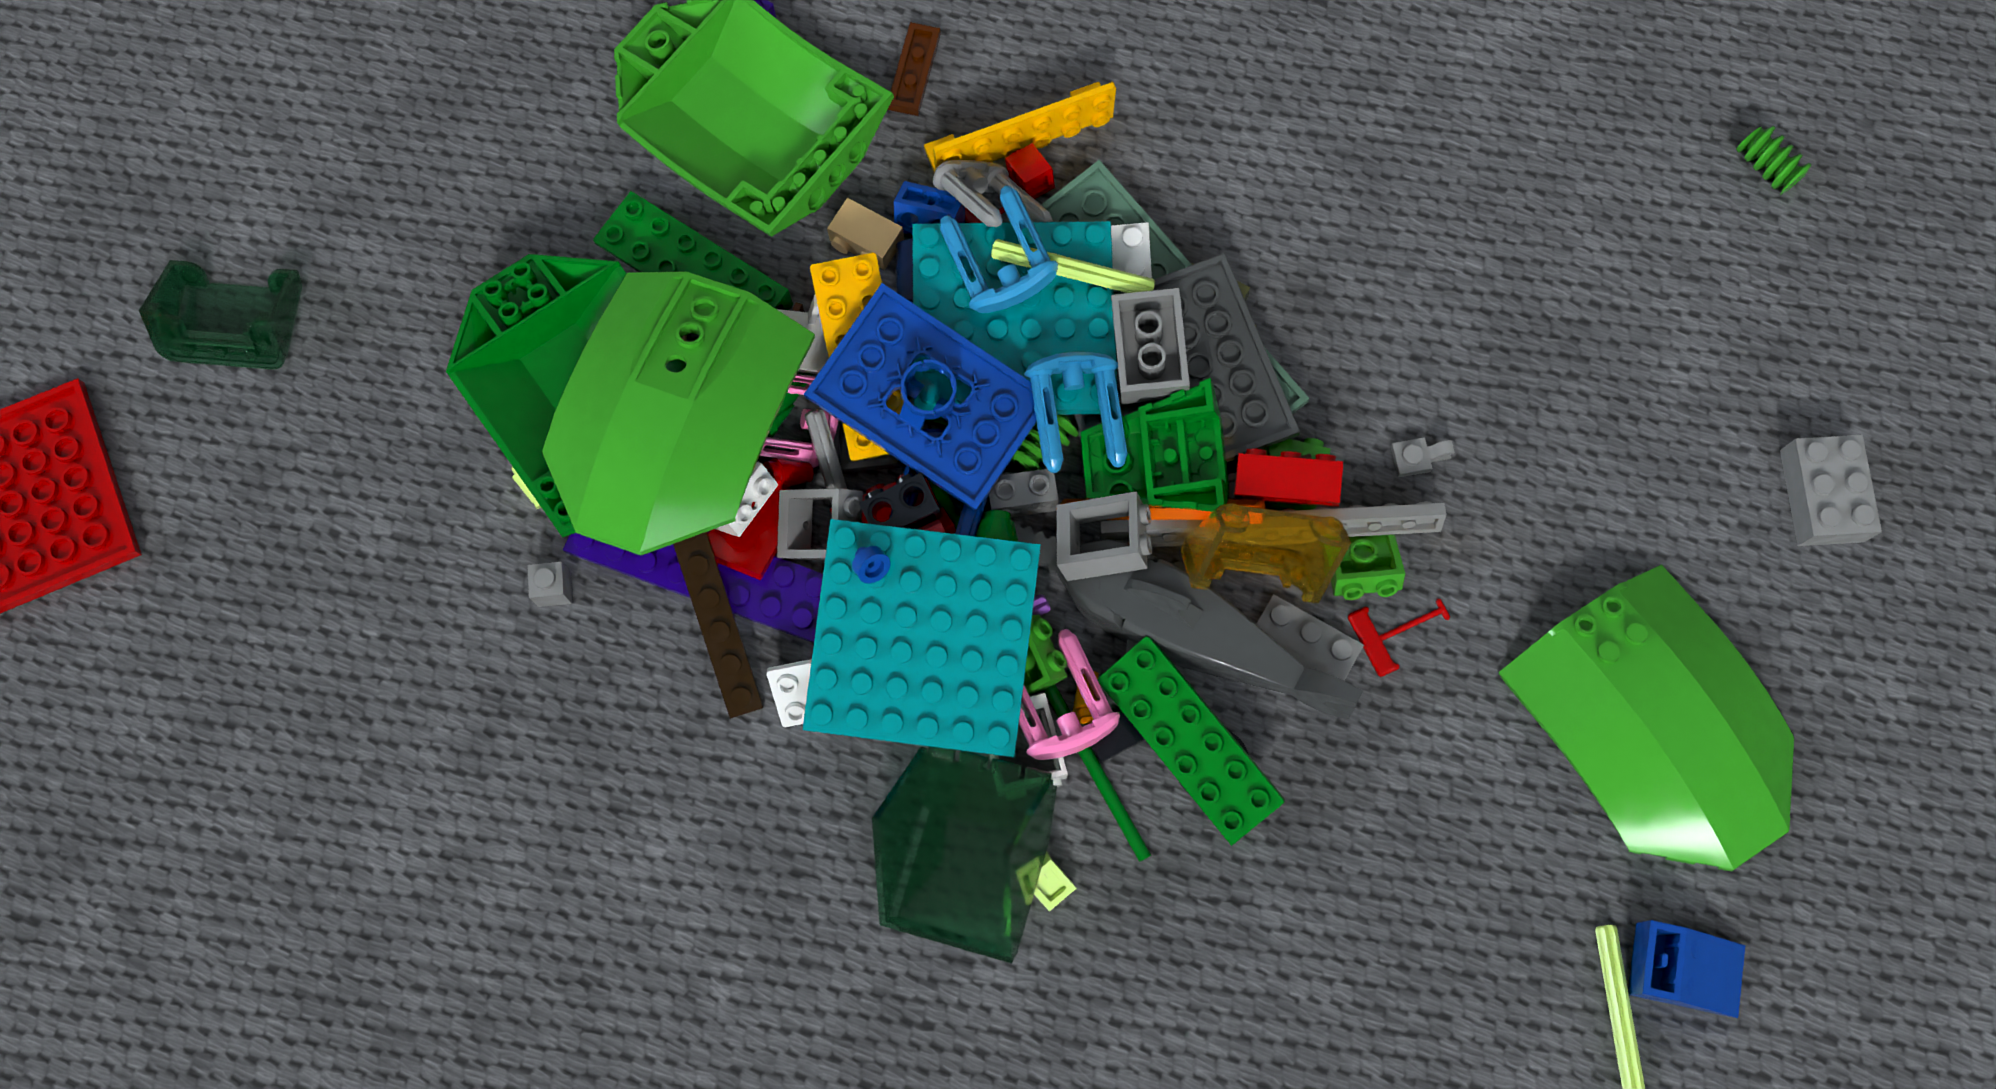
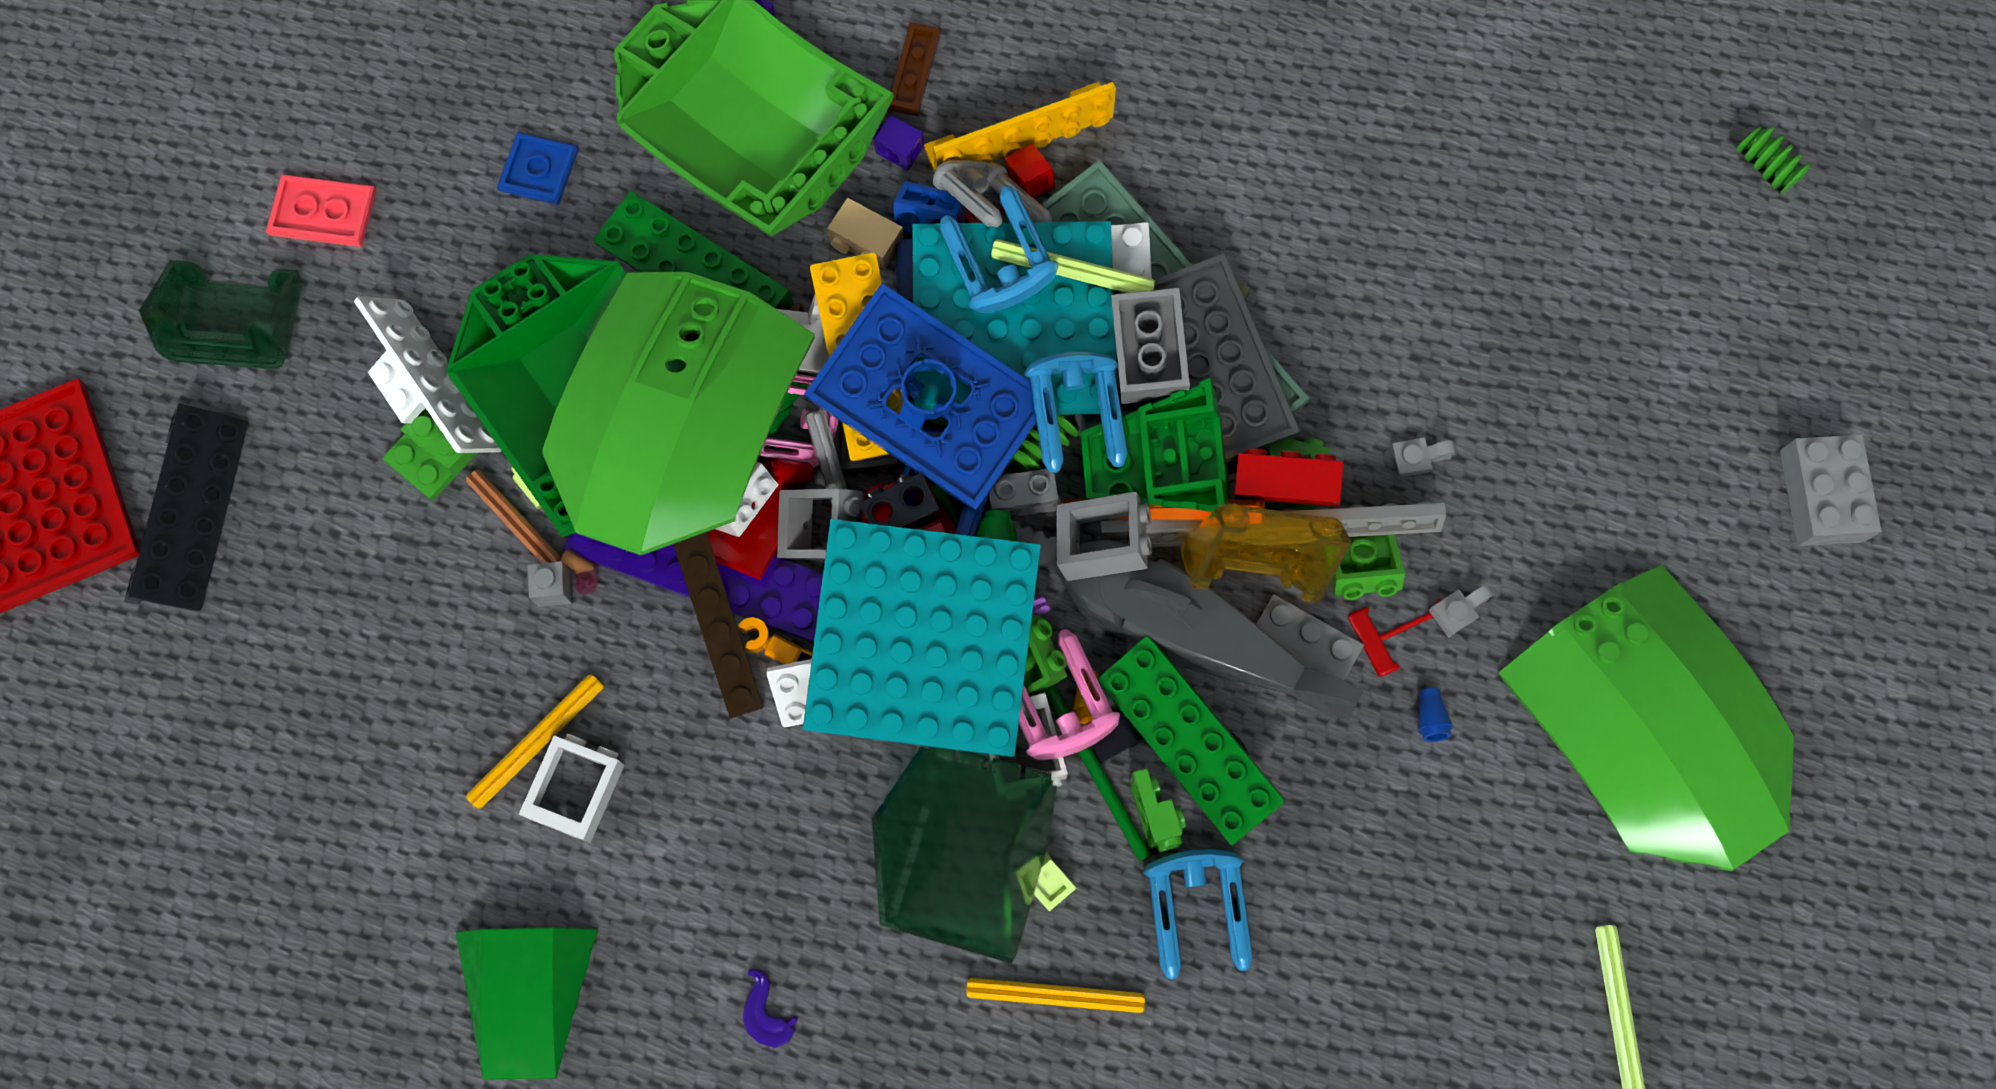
(187, 509): none -> black bracket
(321, 210): none -> coral tile
(416, 378): none -> white bracket
(426, 456): none -> bright green plate
(512, 517): none -> nougat axle
(523, 995): none -> green wedge
(534, 741): none -> yellow axle
(537, 168): none -> blue tile
(584, 571): none -> arm
(599, 801): none -> white window
(758, 1024): none -> dark purple piece
(775, 646): none -> light orange piece
(870, 564): blue tile -> none
(898, 142): none -> dark purple brick
(1055, 995): none -> yellow axle
(1159, 820): none -> bright green plate
(1193, 865): none -> dark azure piece
(1433, 717): none -> blue cone
(1458, 611): none -> light grey plate
(1686, 968): blue slope -> none

